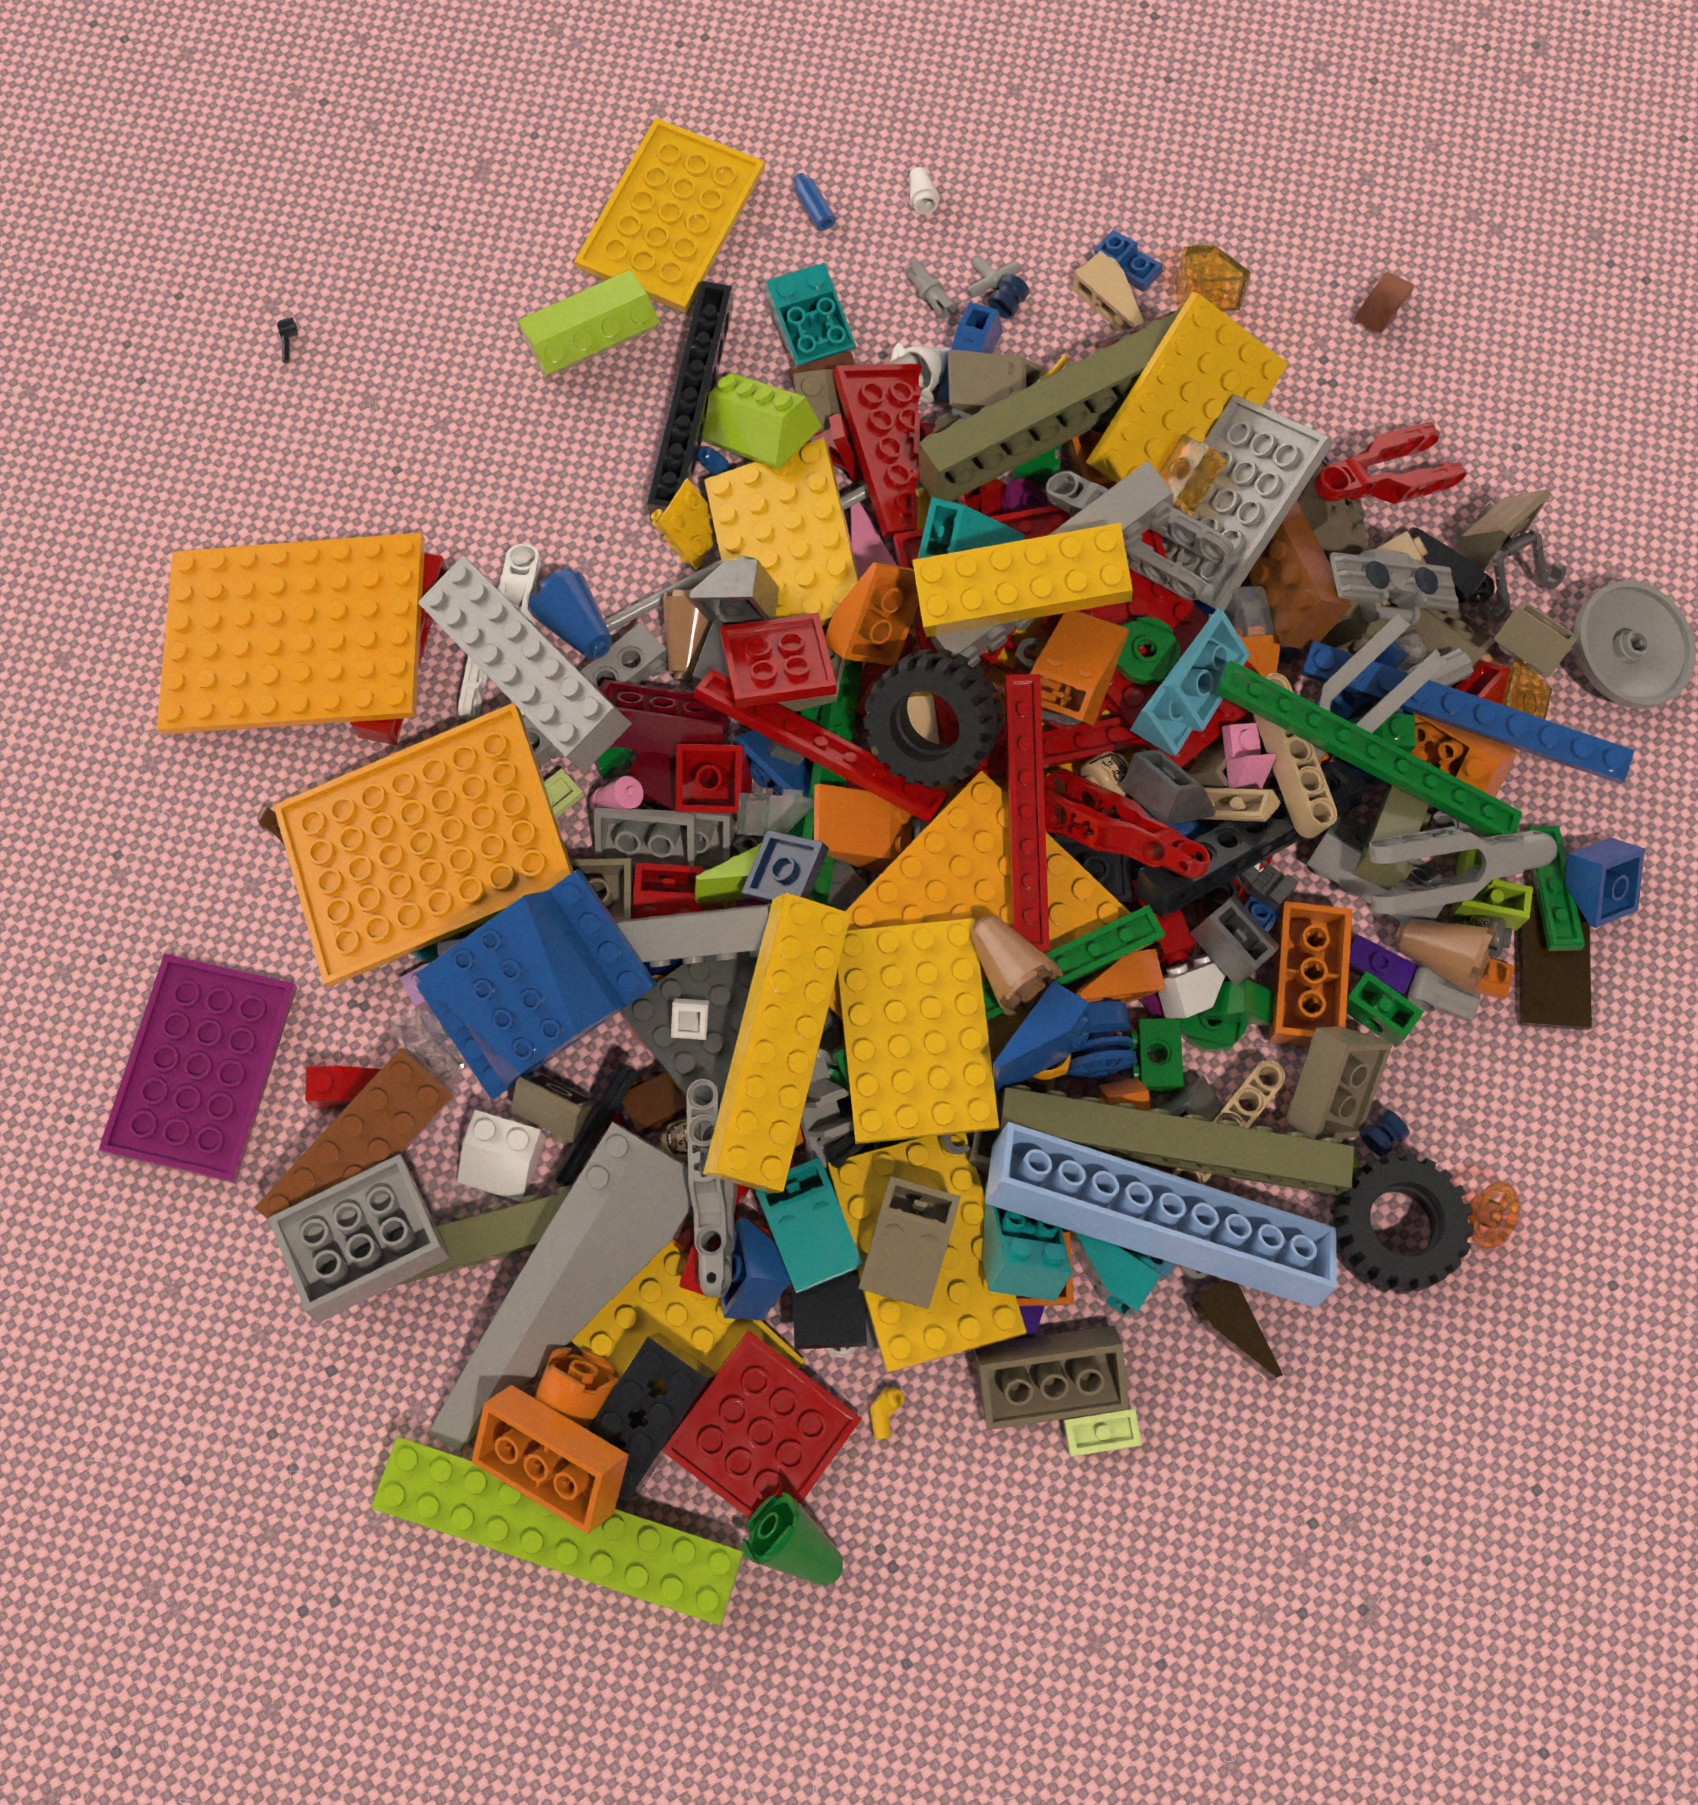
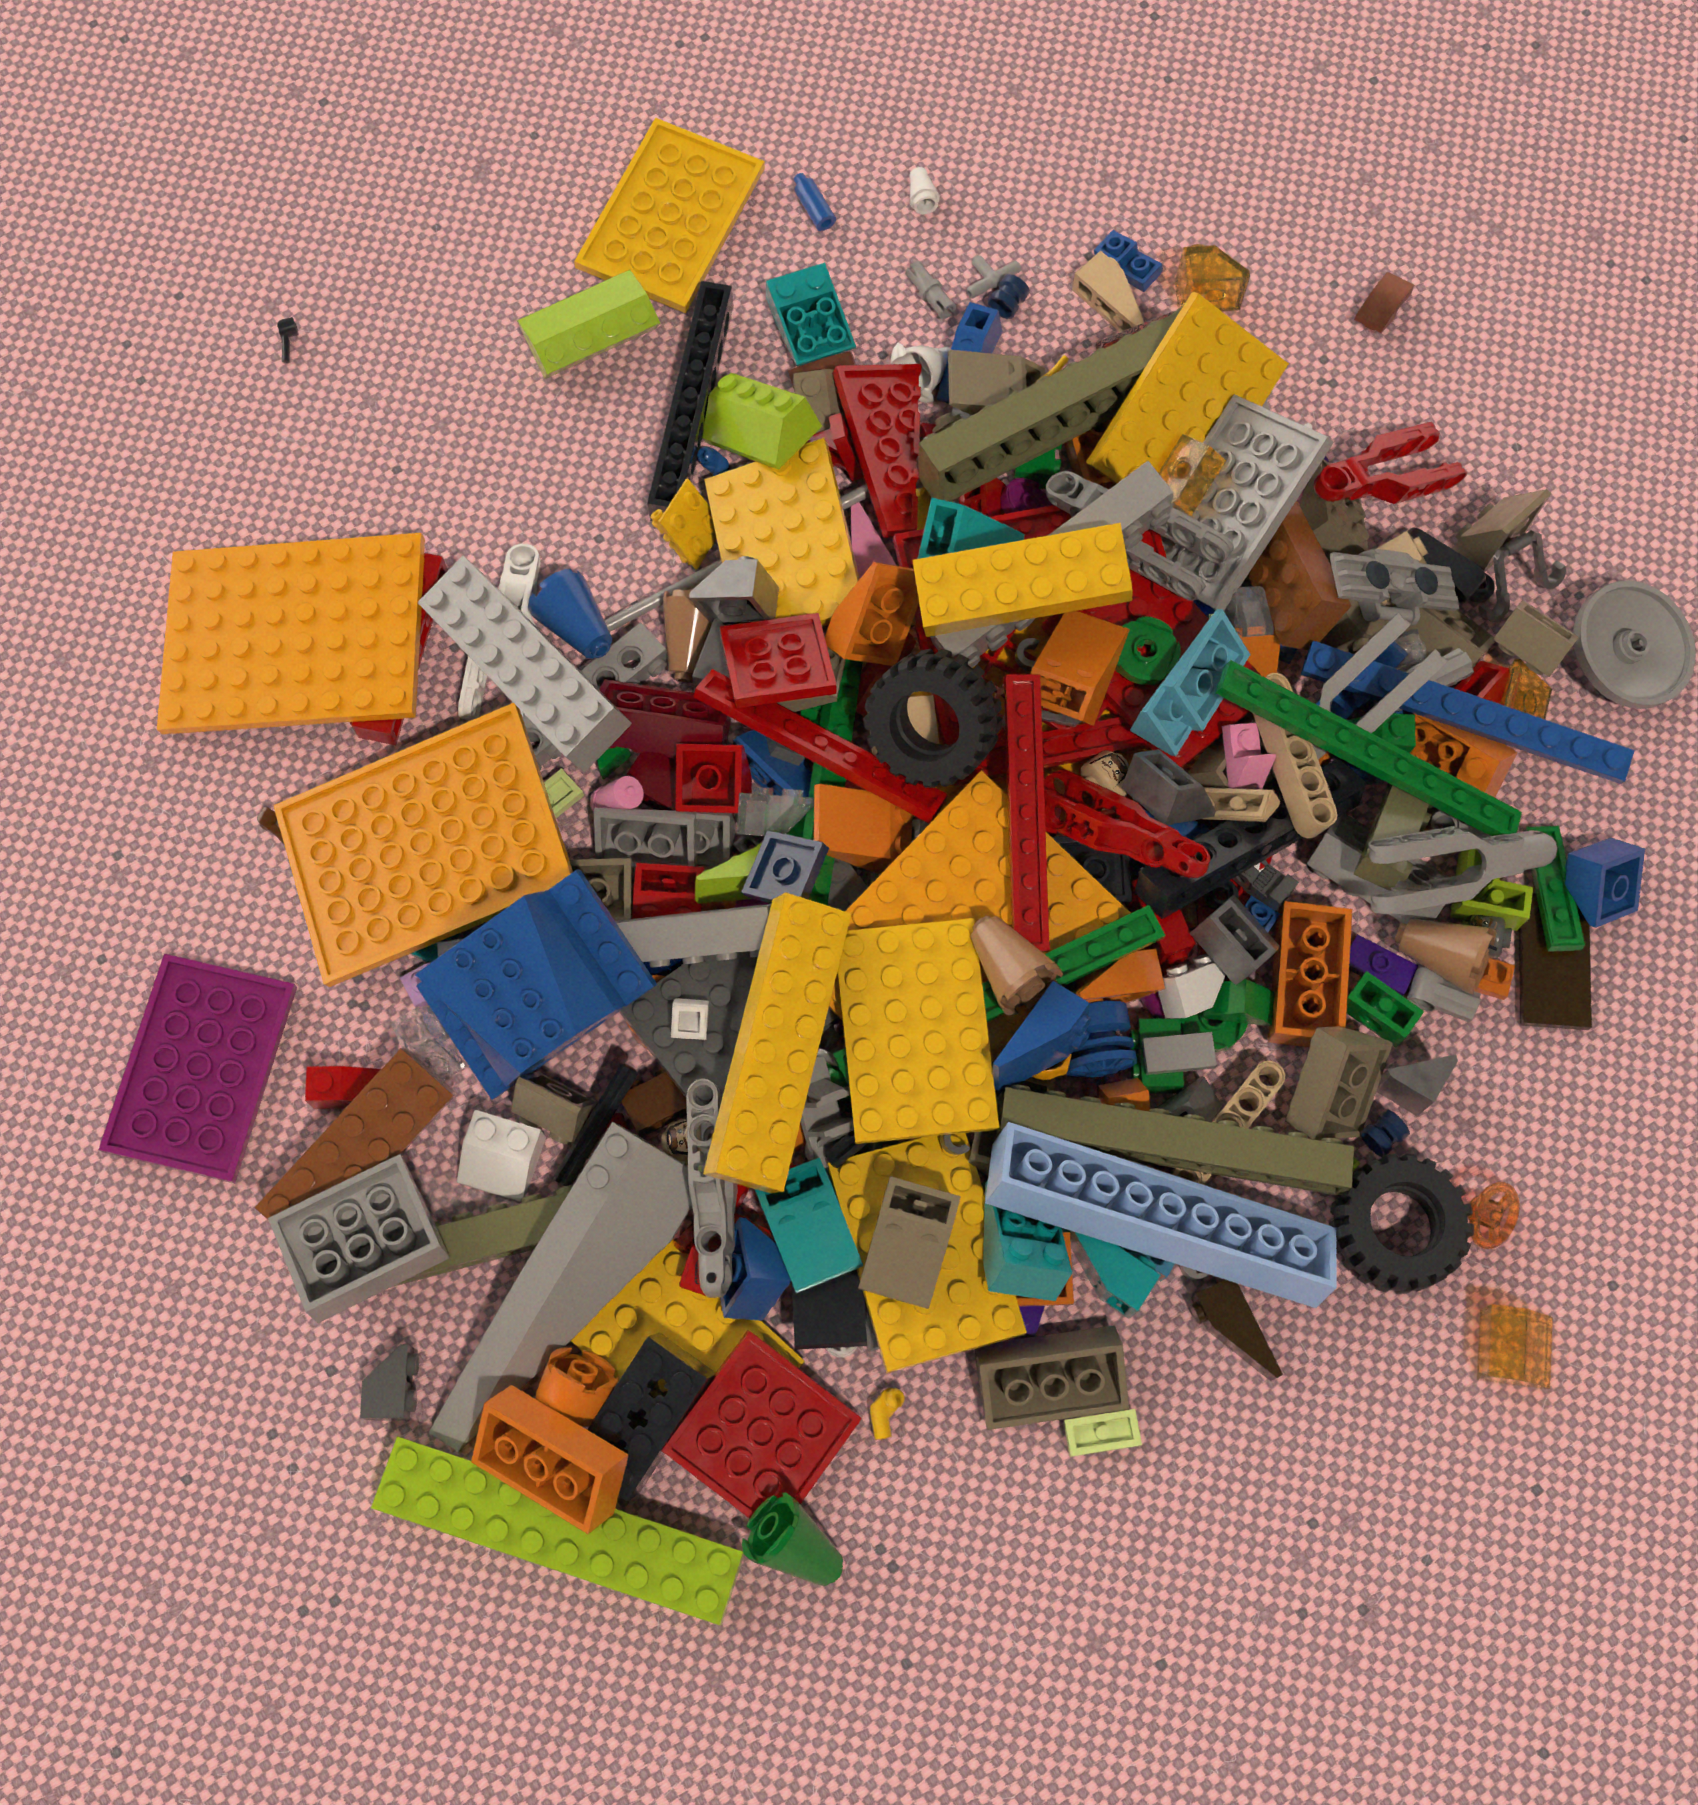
(388, 1388): none -> dark grey slope
(1179, 1053): none -> light grey tile
(1416, 1084): none -> flat silver slope
(1514, 1346): none -> clear yellow slope

